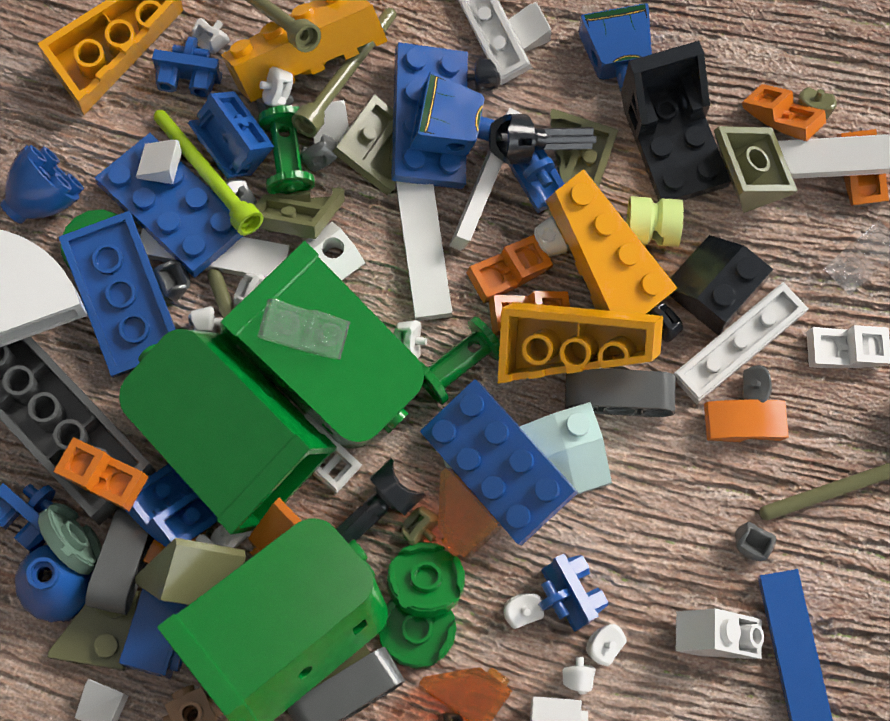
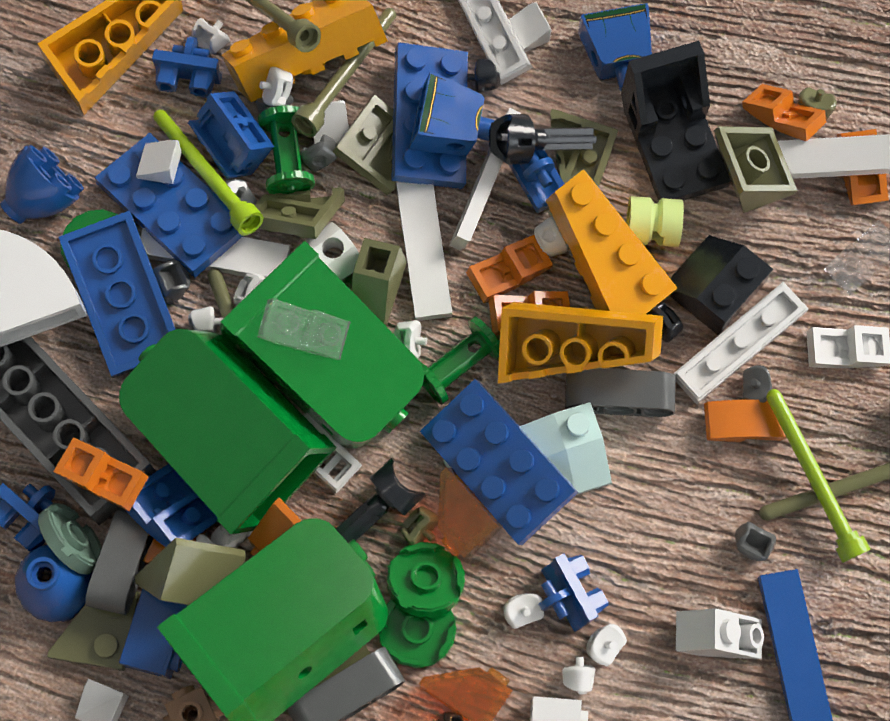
(378, 276): none -> olive slope
(848, 541): none -> lime piece

